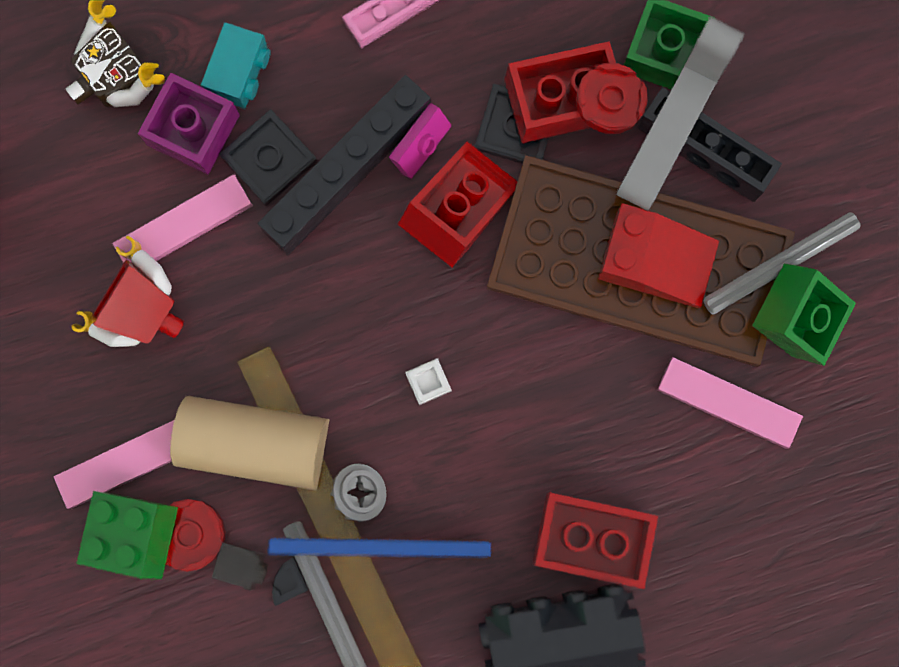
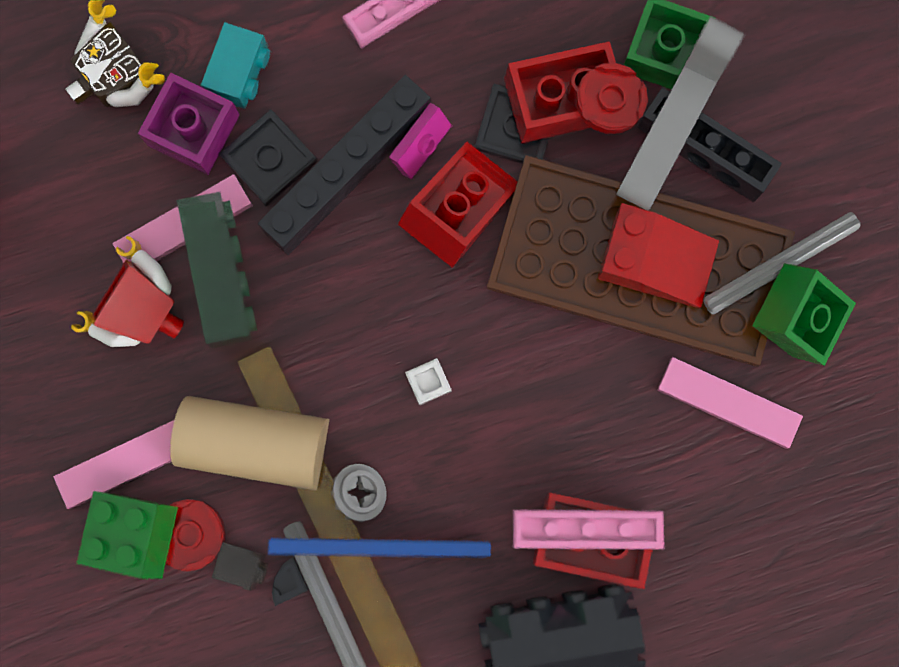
(215, 271): none -> clear green brick
(588, 529): none -> bright pink tile

